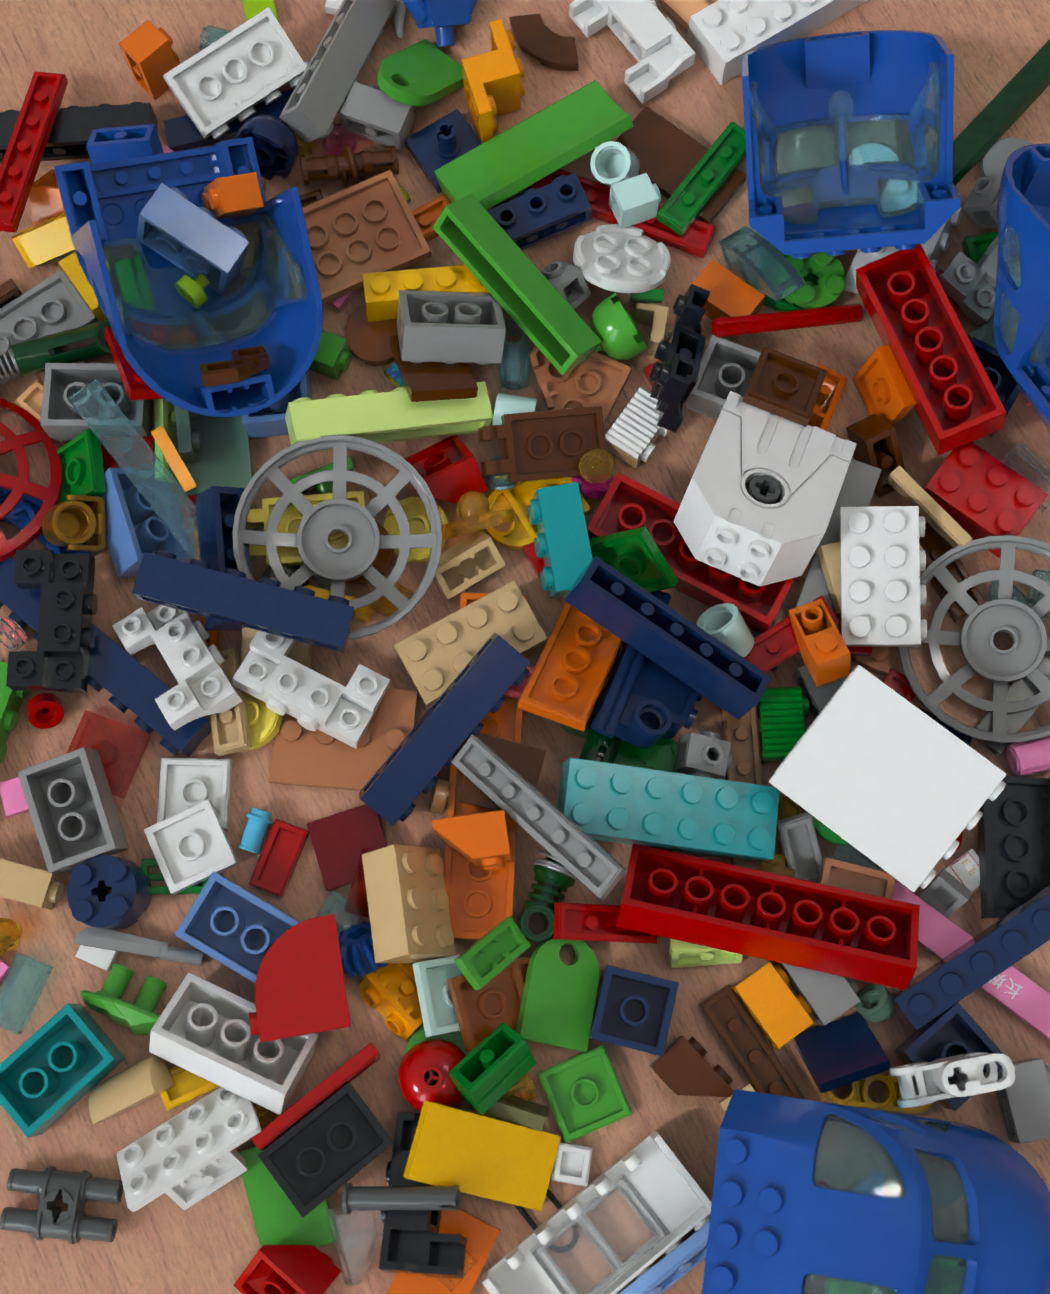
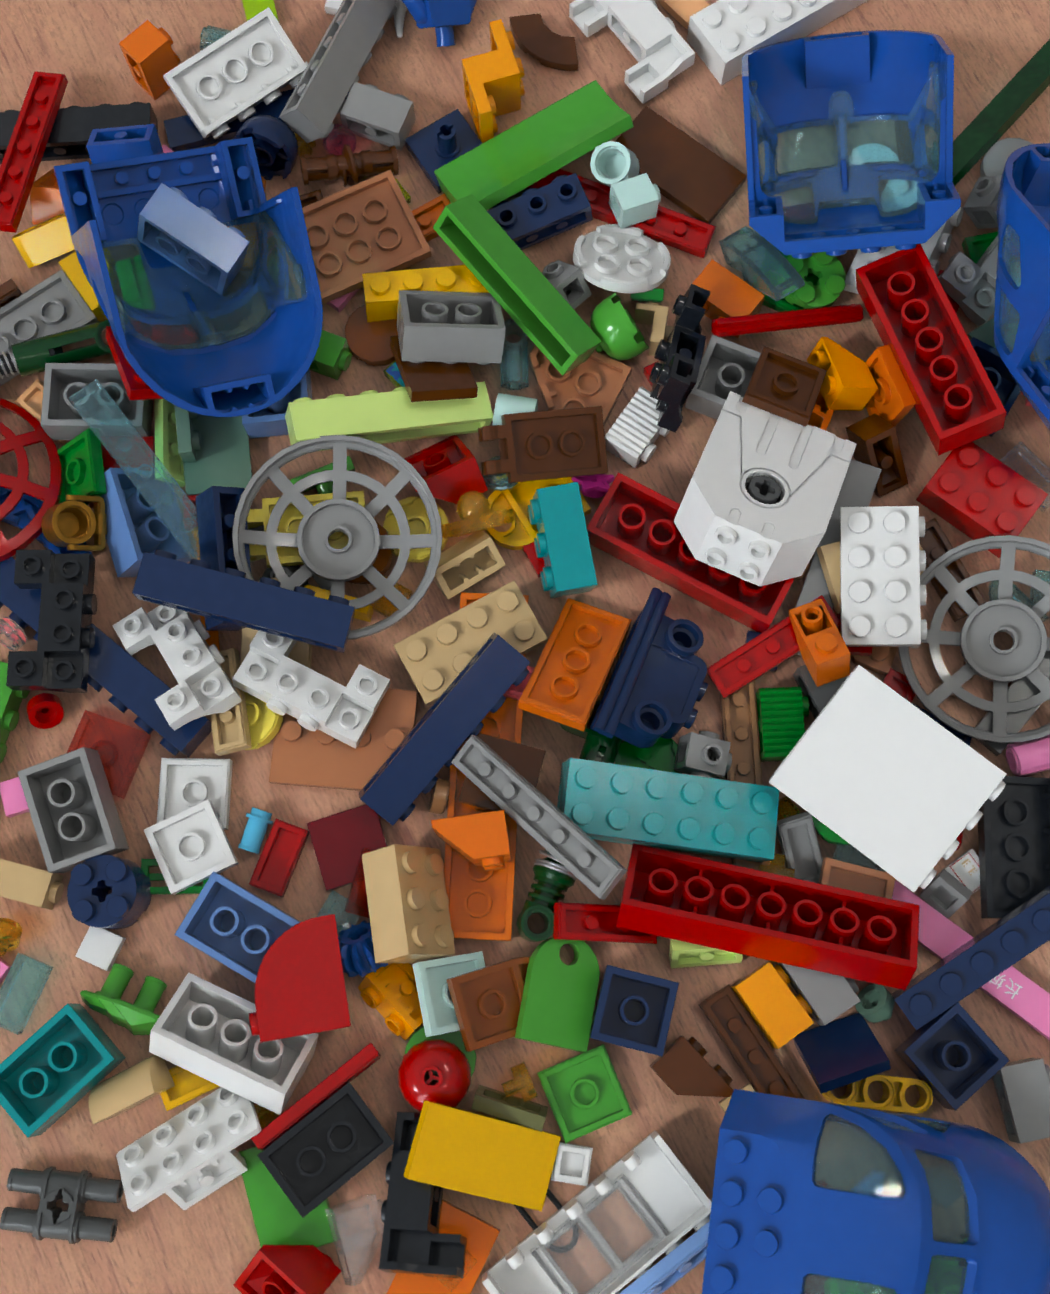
(133, 944): light grey piece -> none
(173, 458): light orange tile -> none
(192, 289): lime tile -> none
(233, 196): orange brick -> none
(243, 365): reddish brown tile -> none
(399, 1198): dark grey pin -> none
(419, 75): bright green tile -> none
(492, 953): bright green tile -> none
(492, 1068): green brick -> none
(597, 466): clear yellow tile -> none
(636, 557): green tile -> none
(668, 638): dark blue brick -> none
(704, 180): green tile -> none
(728, 627): light aqua piece -> none
(847, 379): none -> light orange slope
(928, 507): tan tile -> none
(928, 1081): white piece -> none

